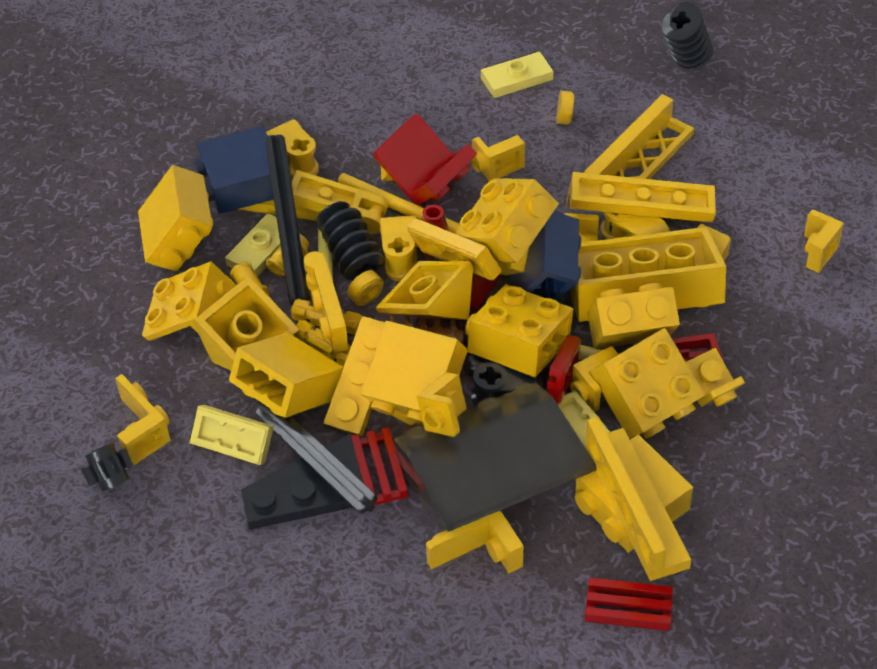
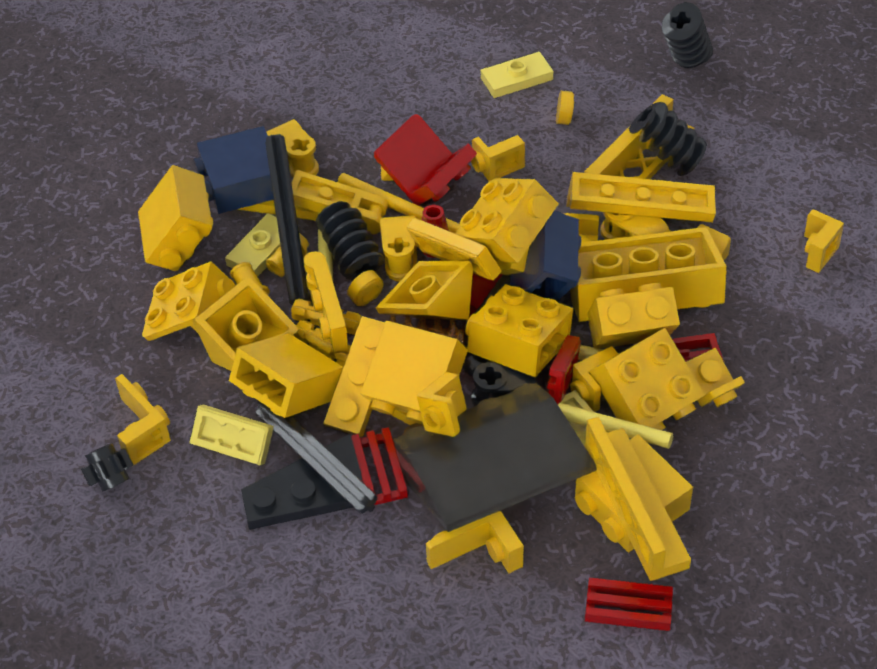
(649, 434): none -> light yellow bar
(671, 135): none -> black piece

